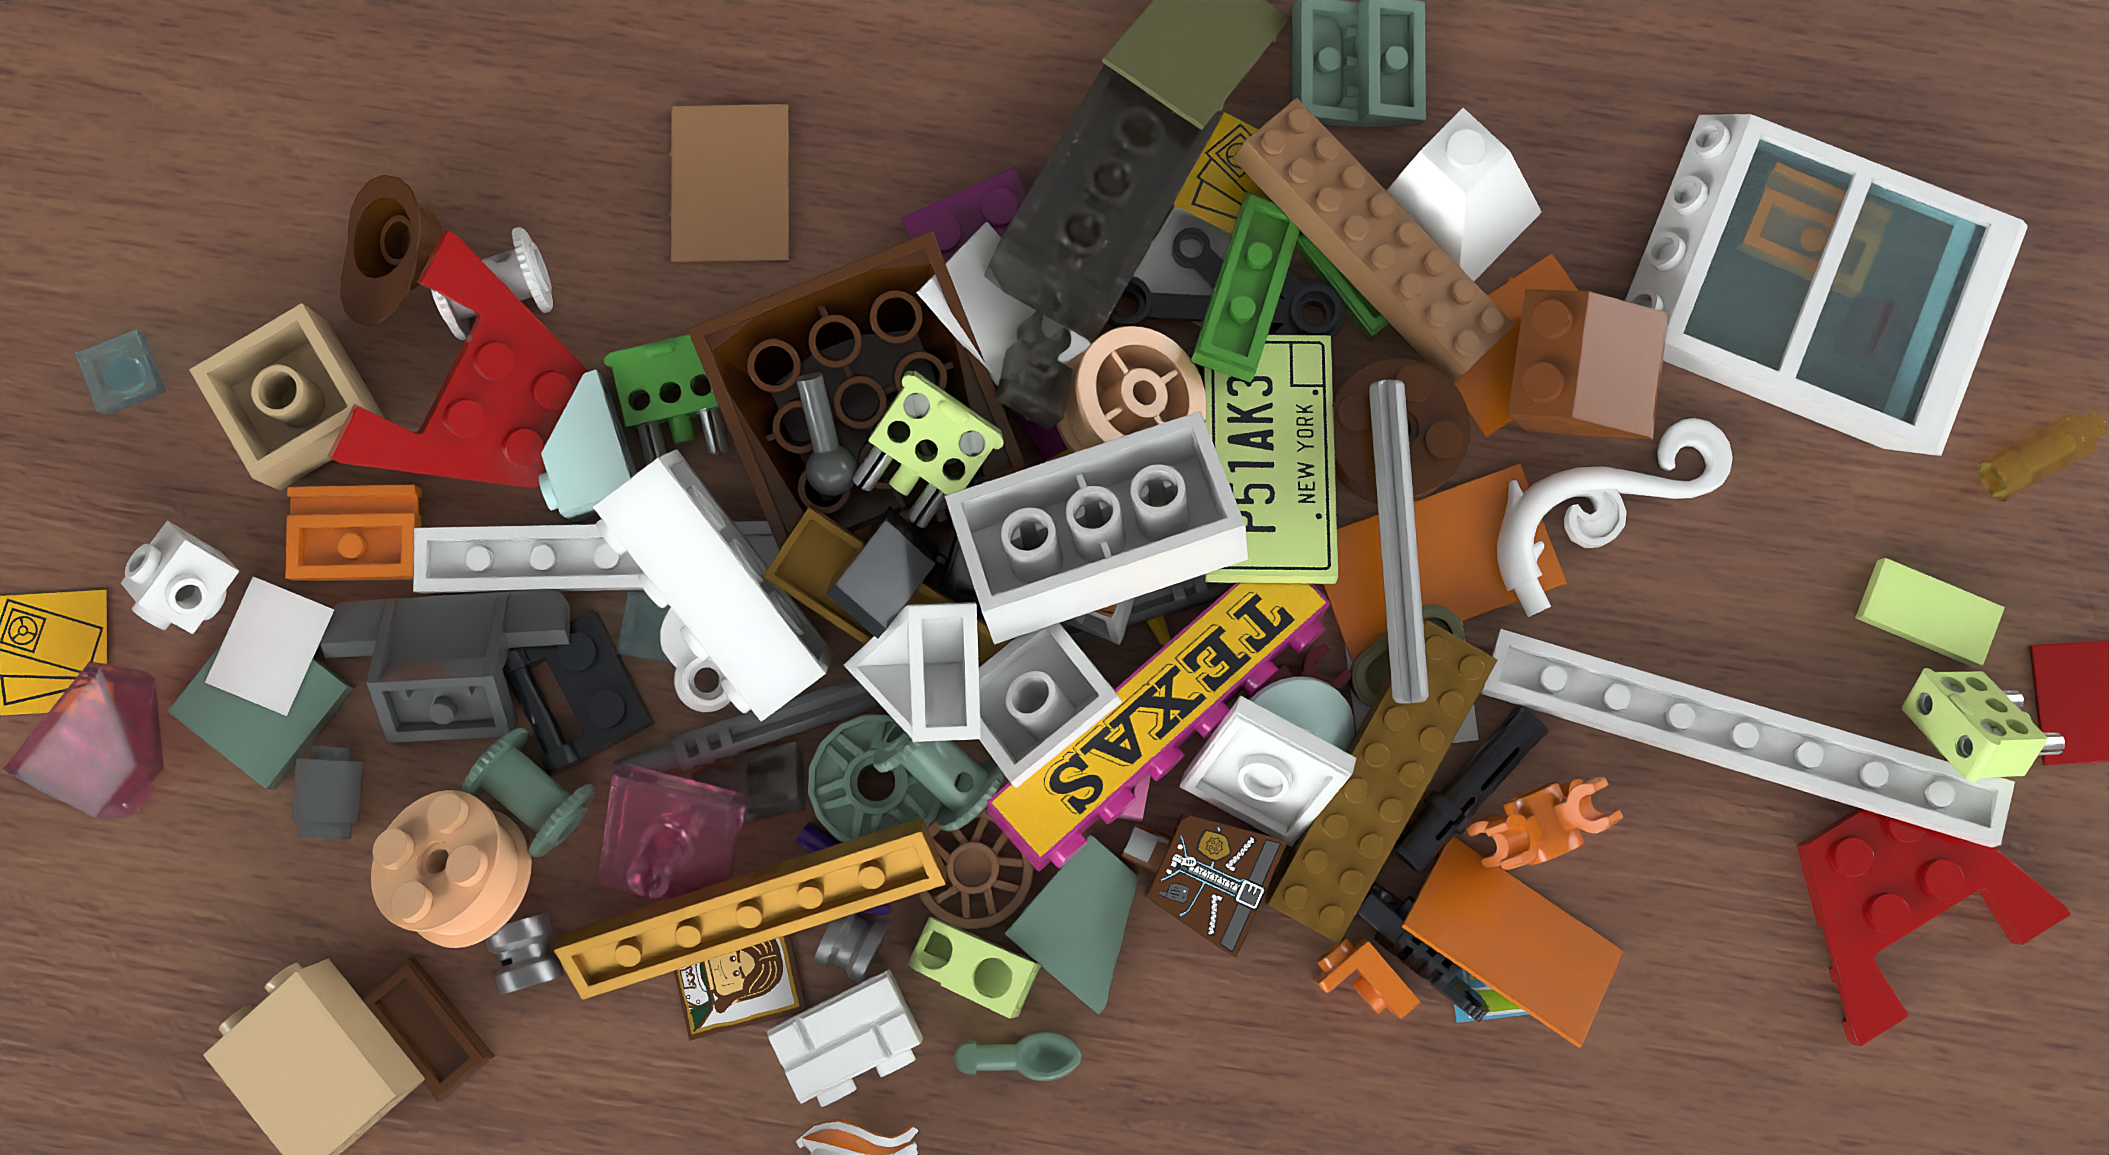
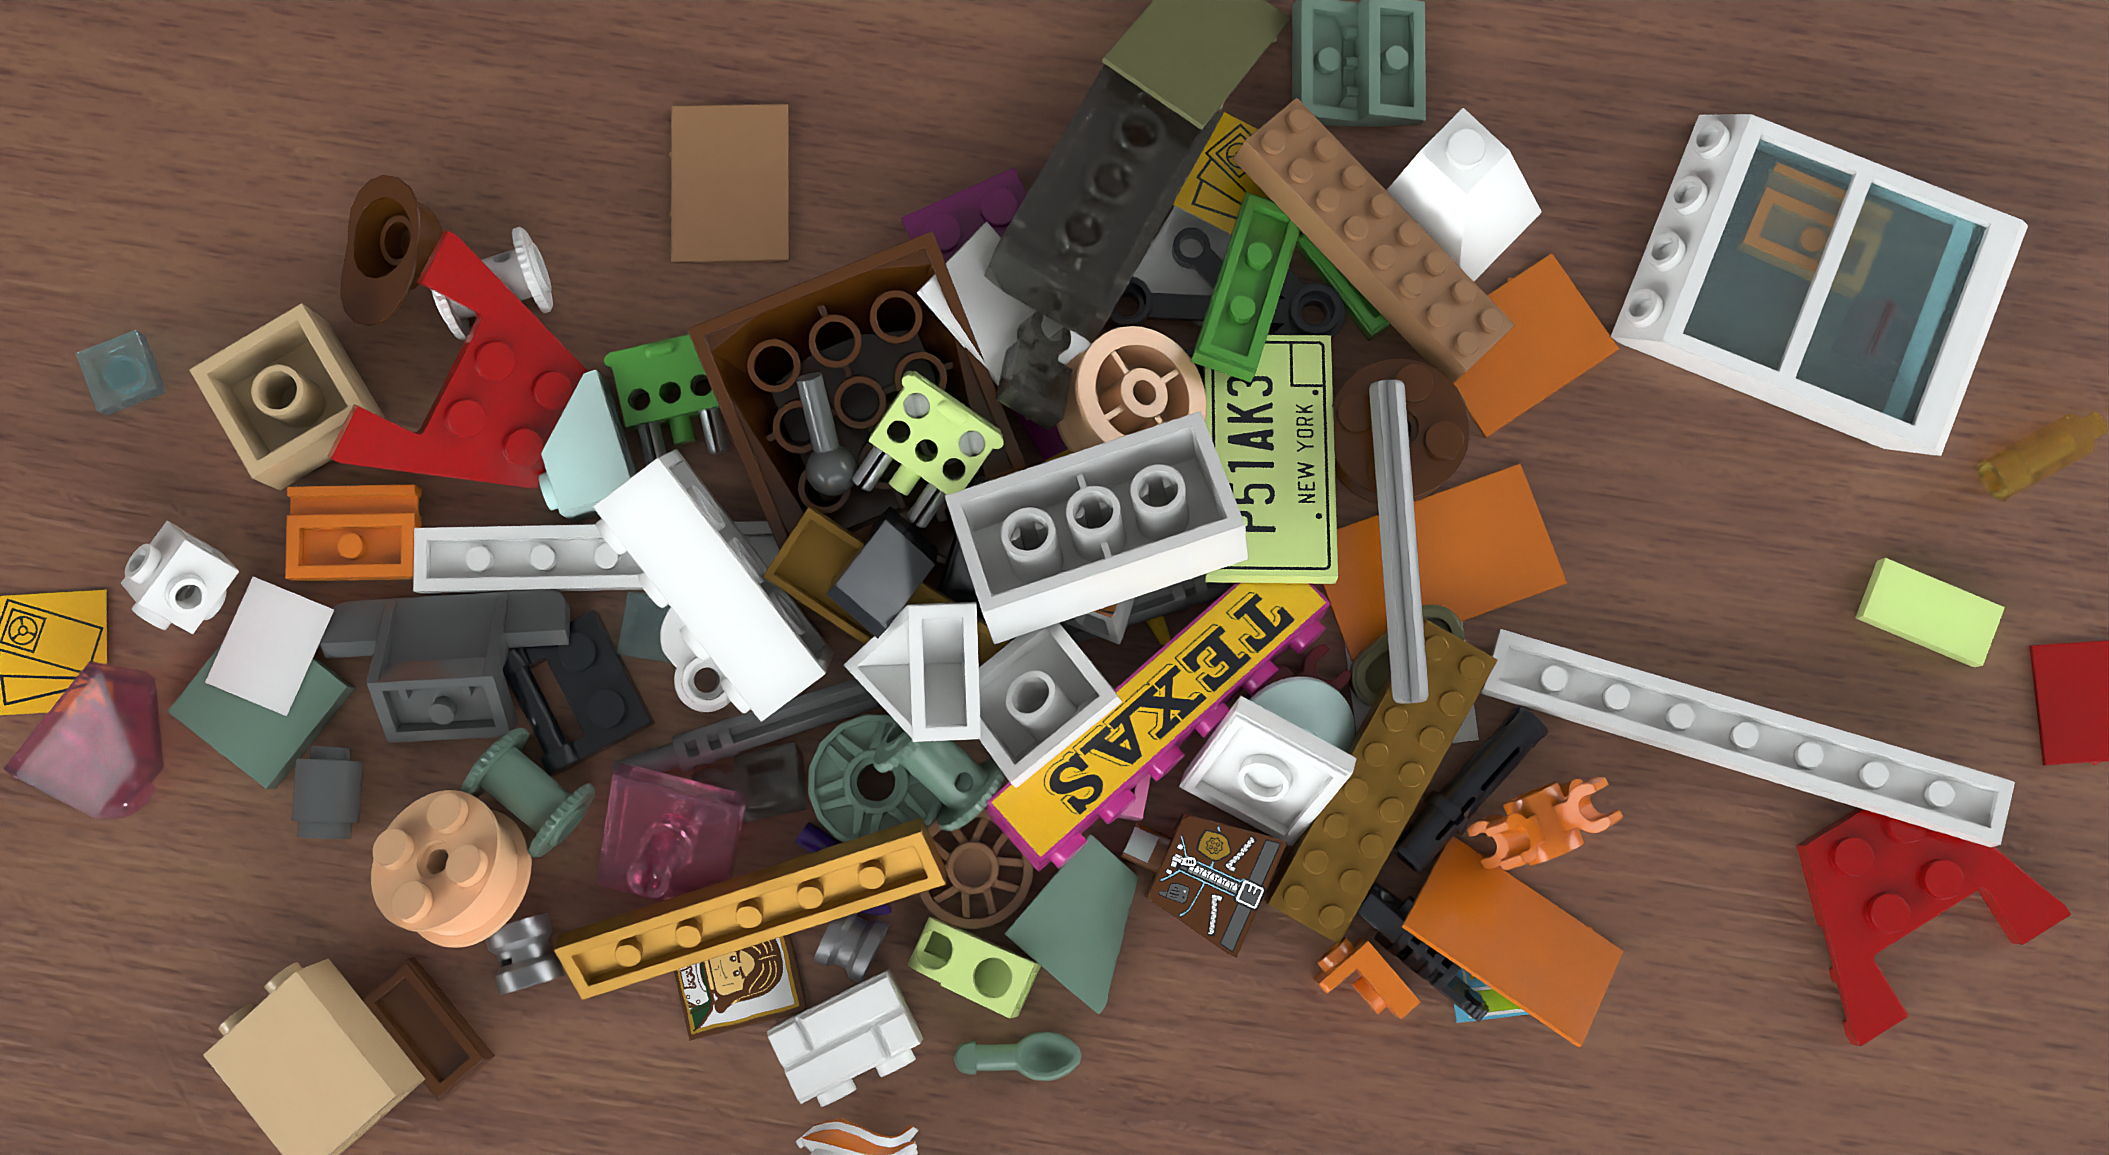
(1515, 544): white plant -> none
(1587, 365): slope -> none
(1977, 724): yellowish green piece -> none

